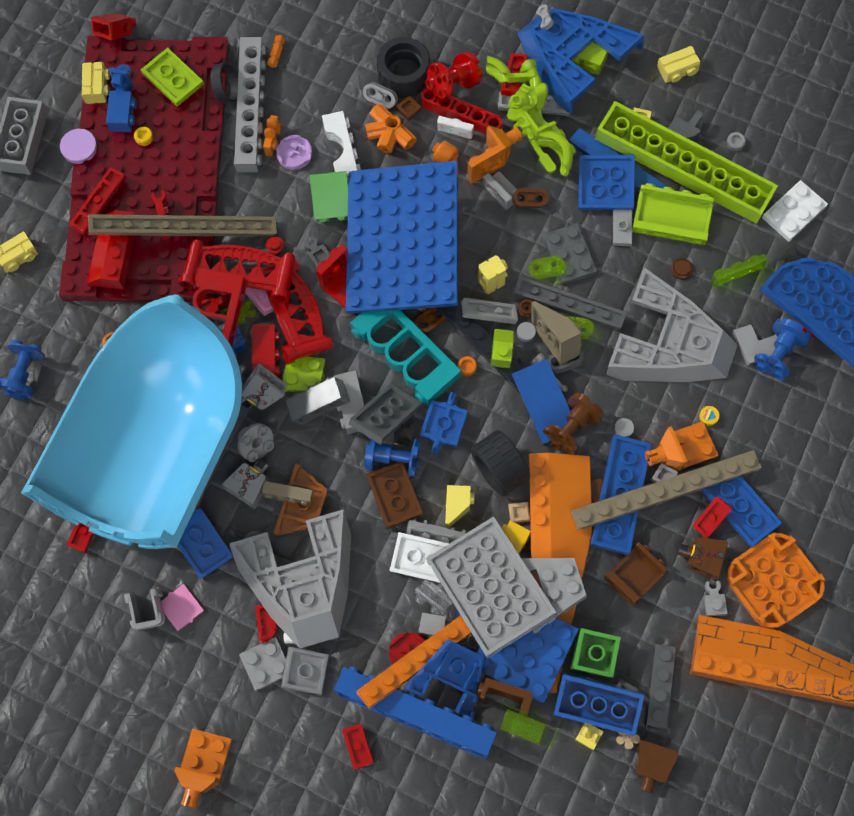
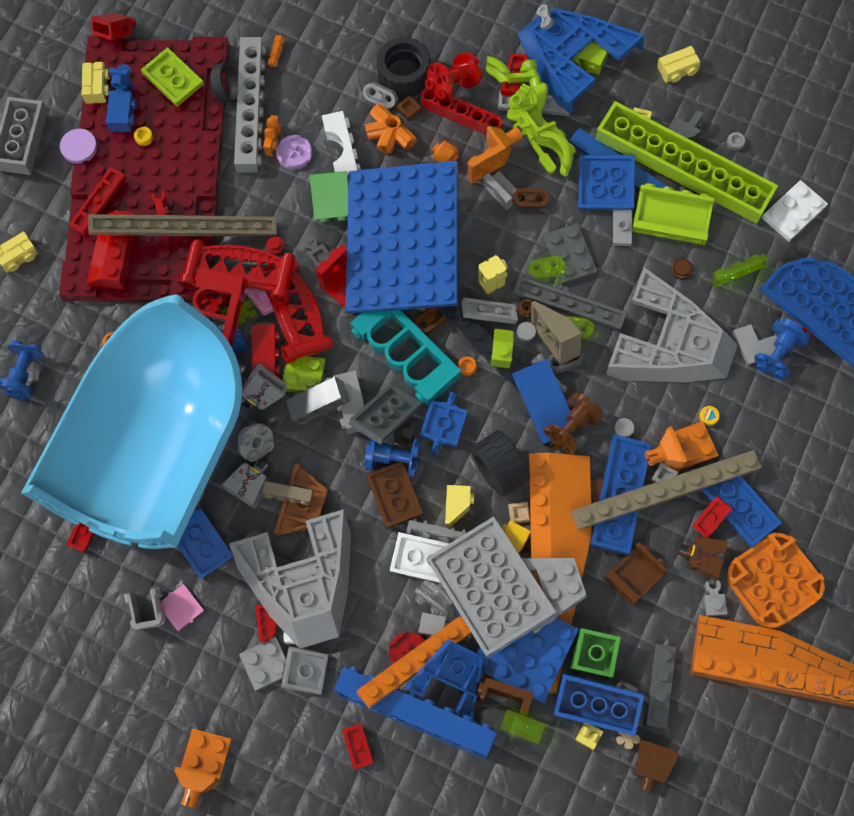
(455, 127): white plate -> none

